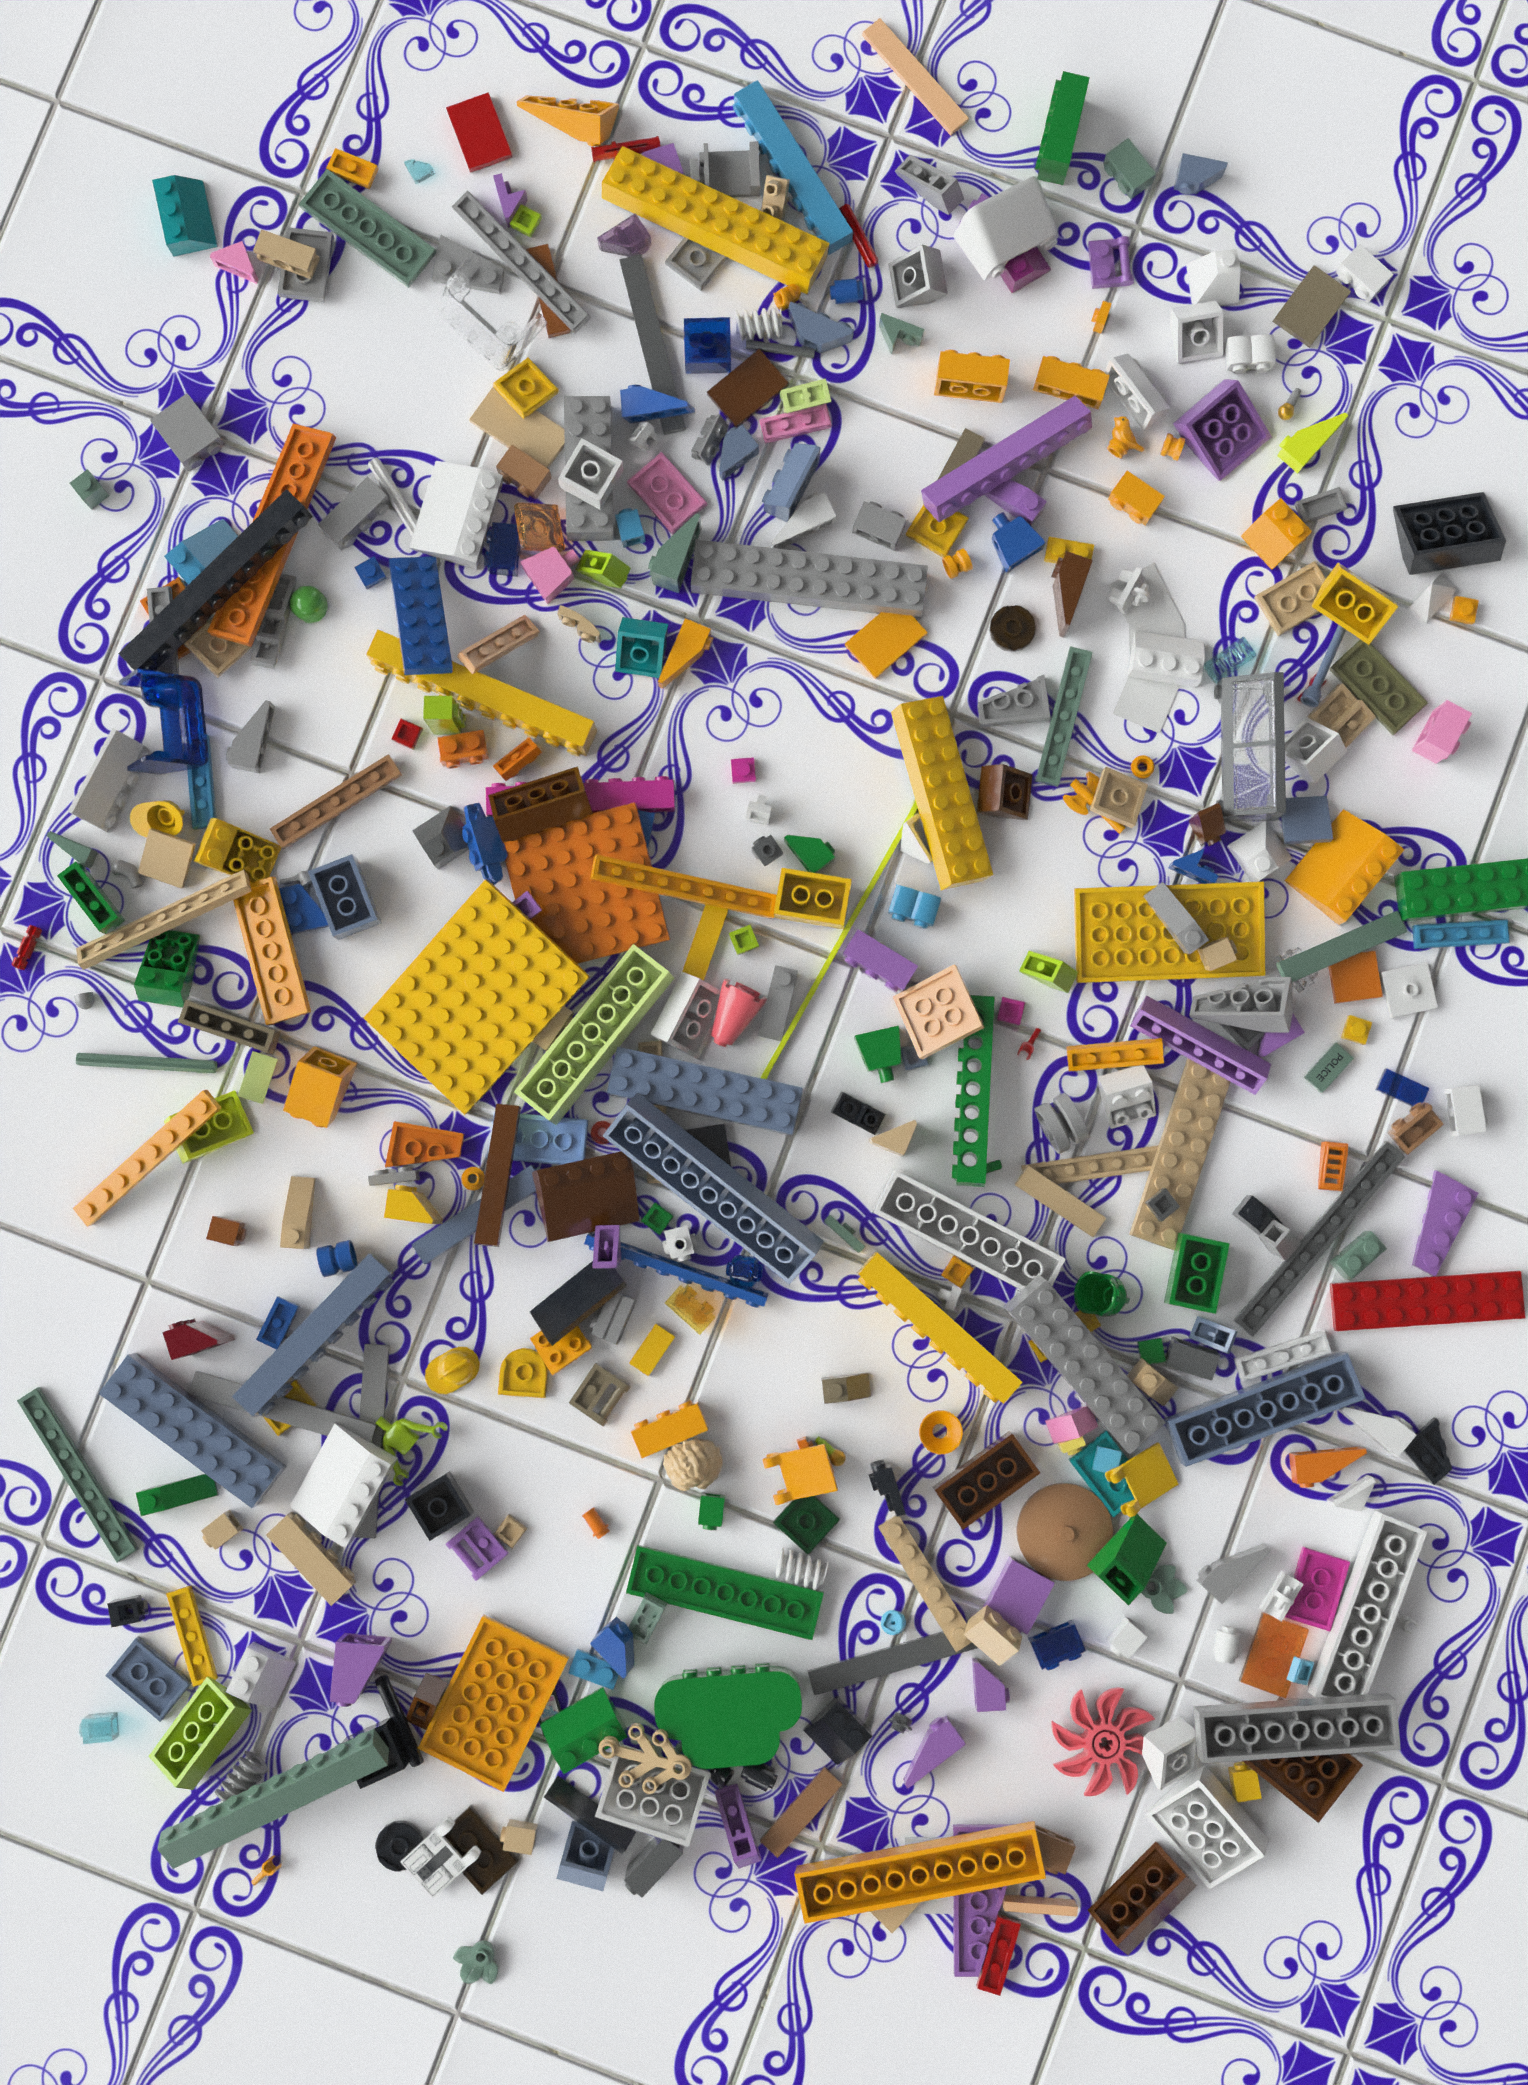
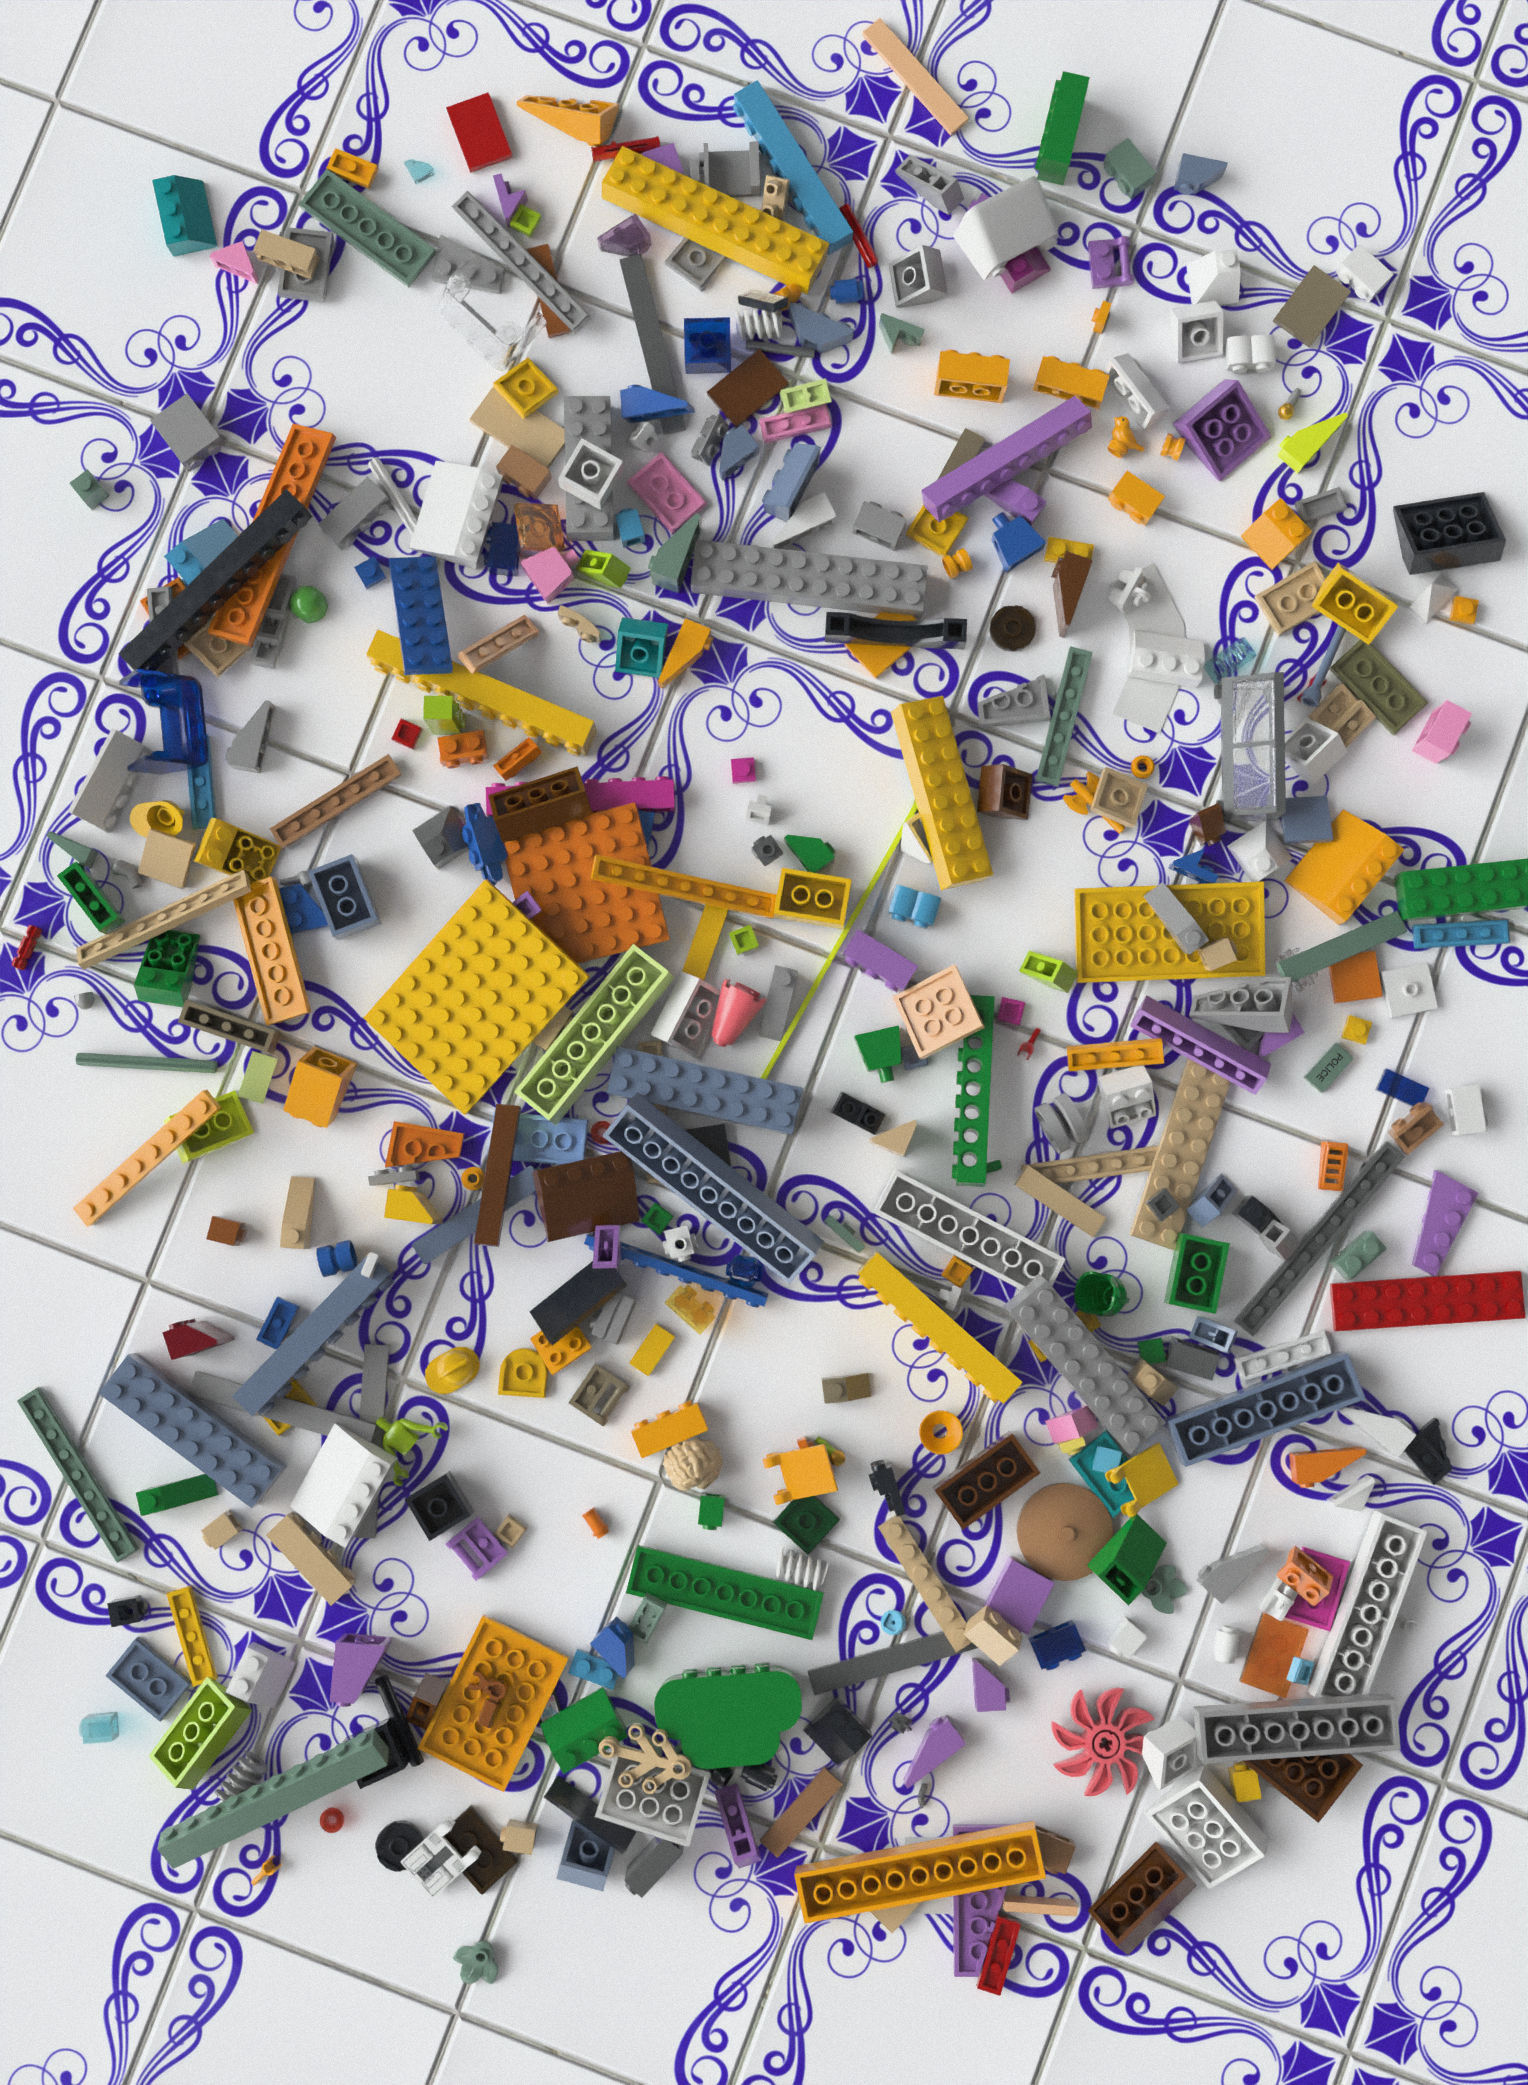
(331, 1827): none -> clear red plate
(370, 1265): none -> white tile
(496, 1690): none -> dark orange bar
(762, 300): none -> black tile
(856, 629): none -> black arch
(922, 1793): none -> light grey leg
(1212, 1200): none -> sand blue slope
(1305, 1576): none -> orange bracket

